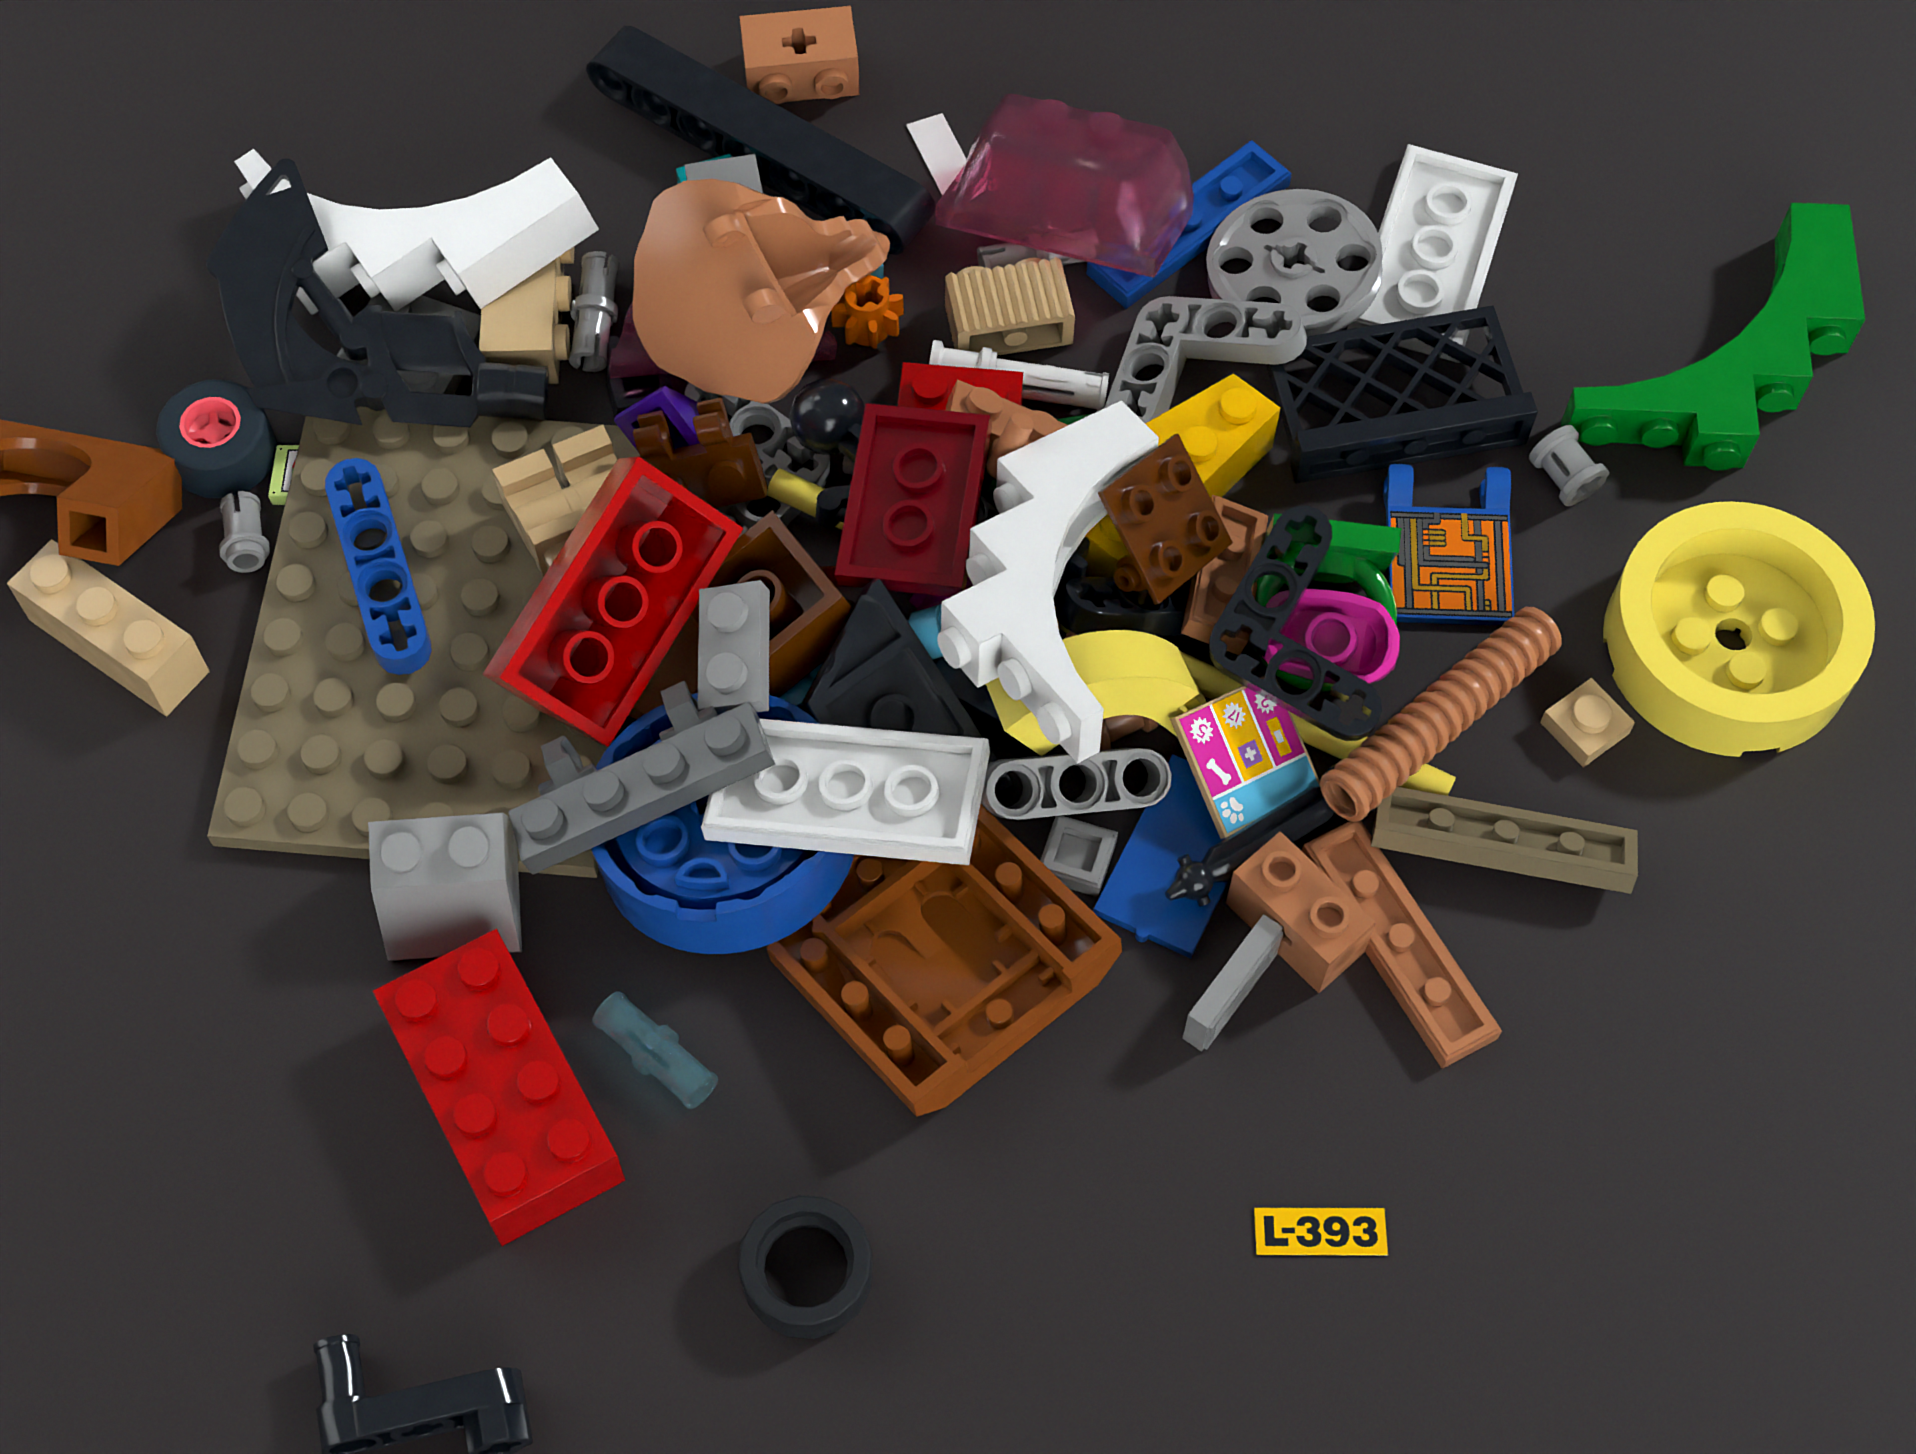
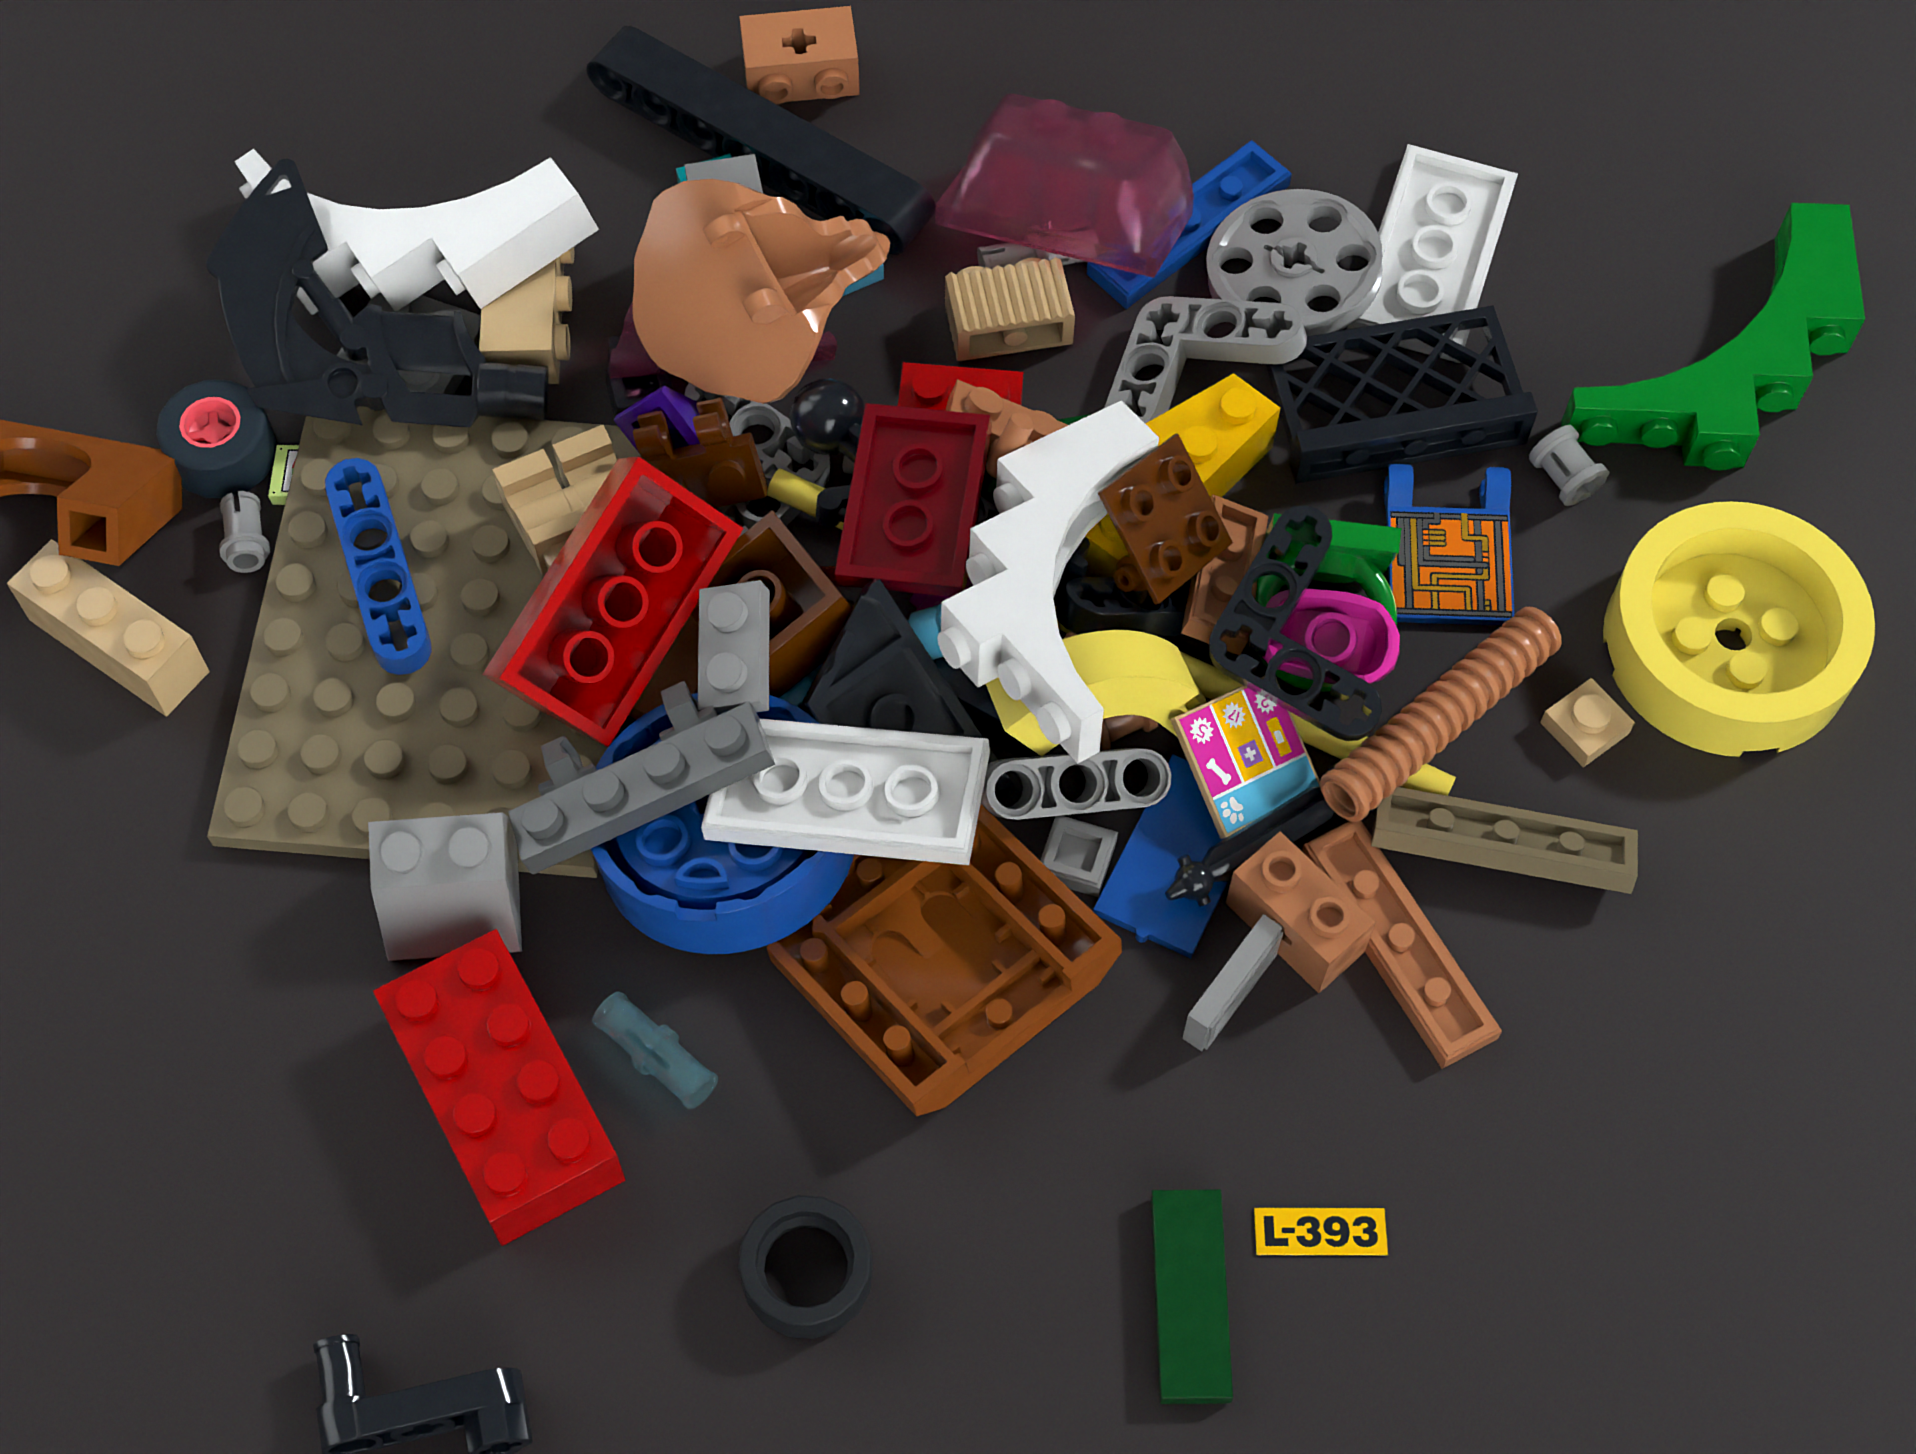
(594, 311): light grey pin -> none
(868, 312): orange gear -> none
(938, 149): white sticker -> none
(1040, 382): white pin -> none
(1191, 1297): none -> dark green tile

